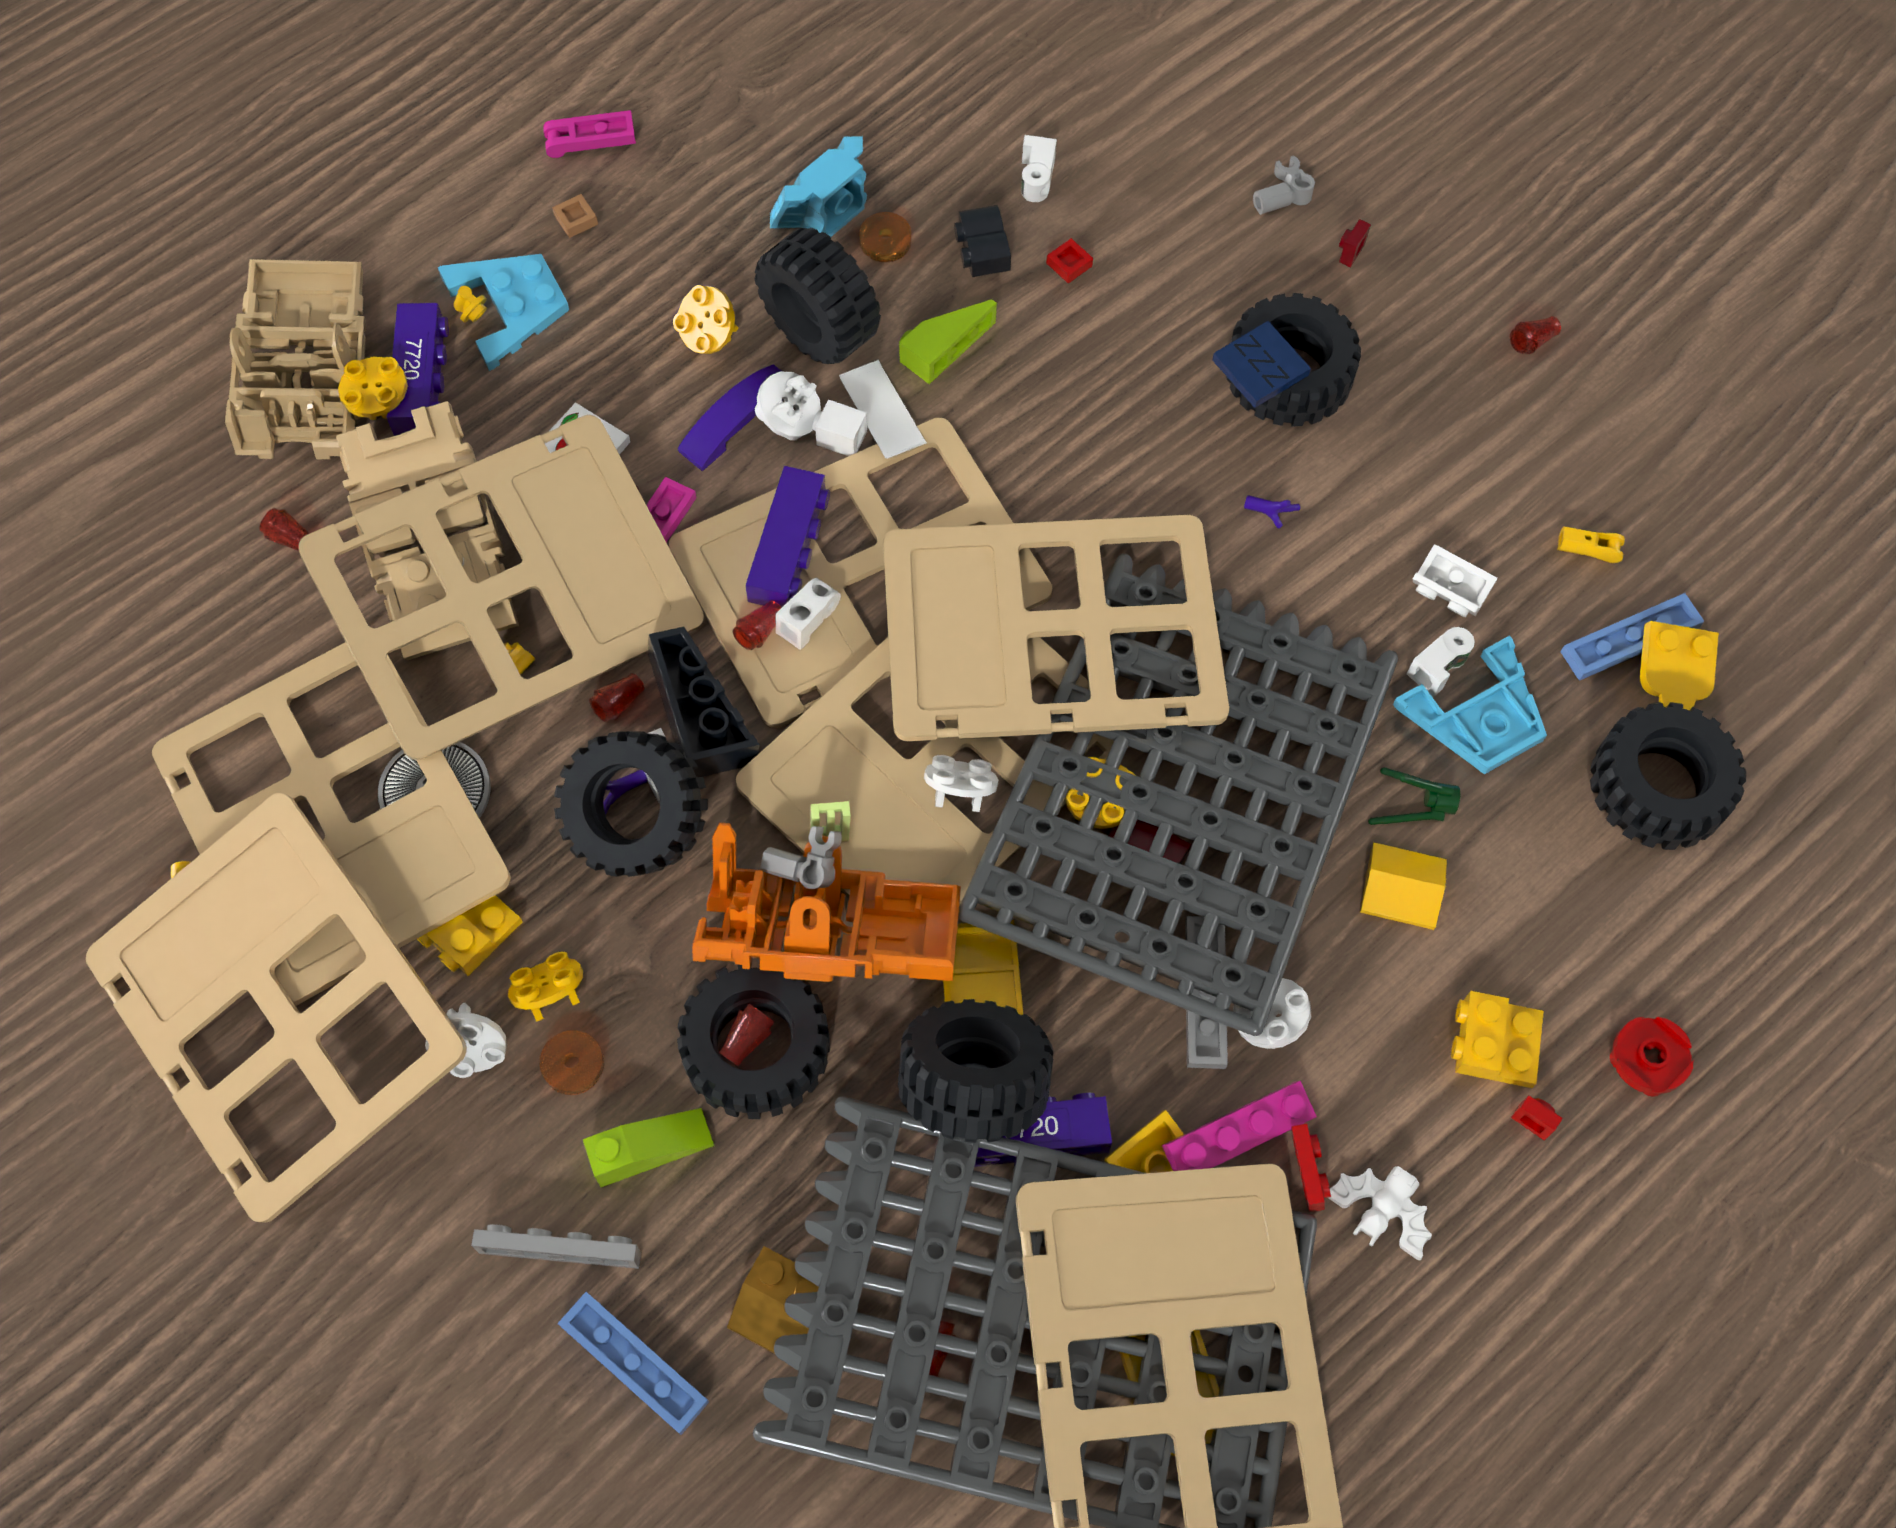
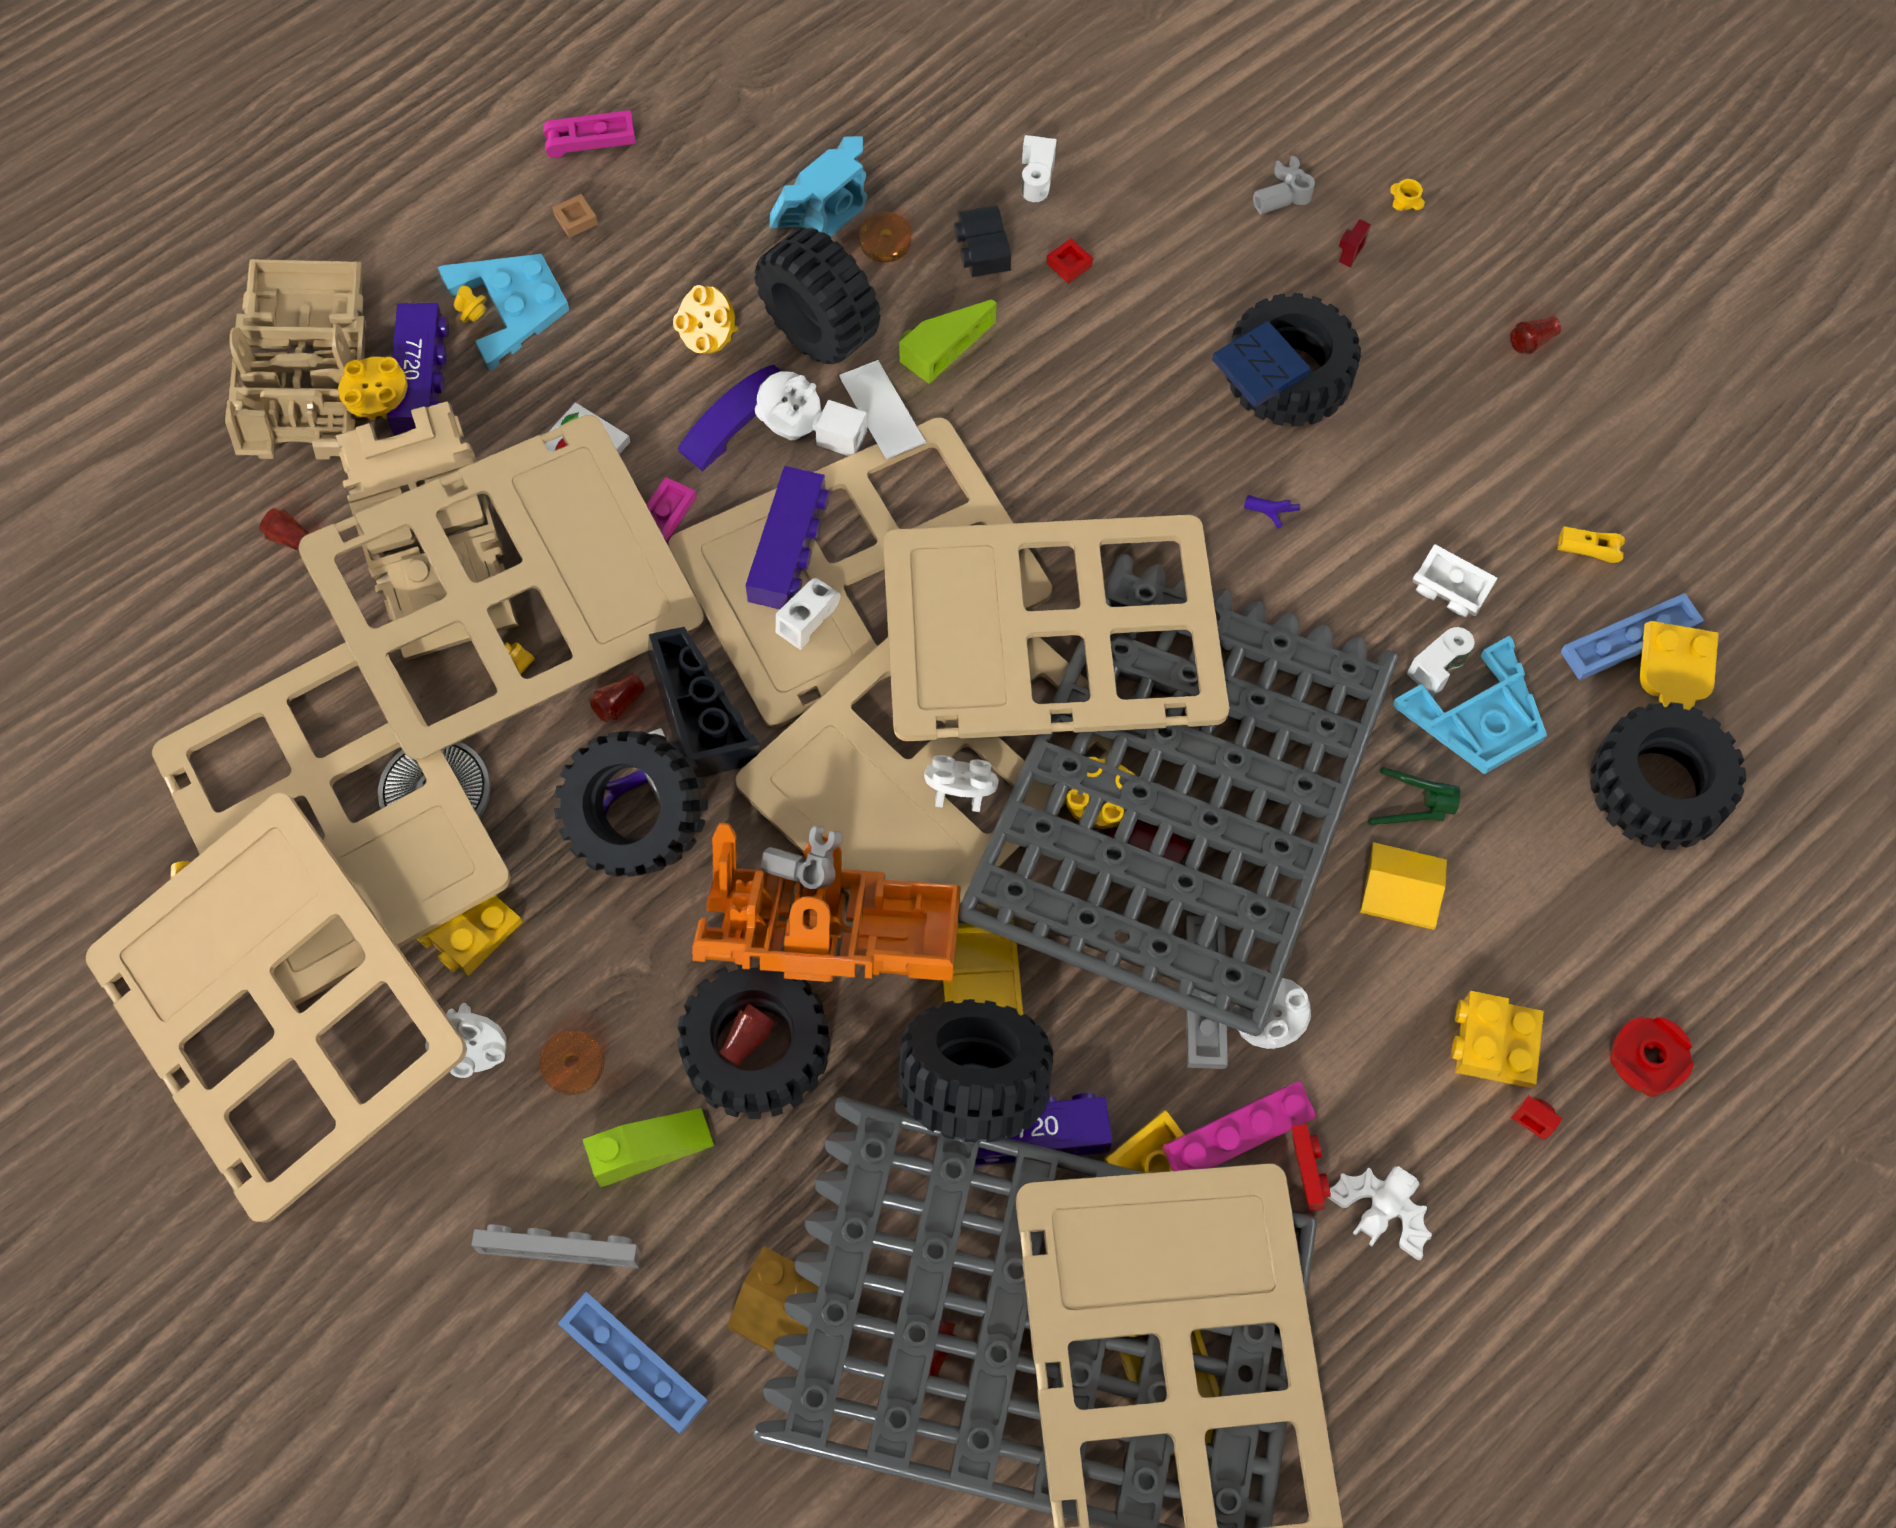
(545, 983): yellow plate -> none
(756, 626): clear red cone -> none
(830, 809): yellowish green tile -> none
(1407, 195): none -> yellow plate

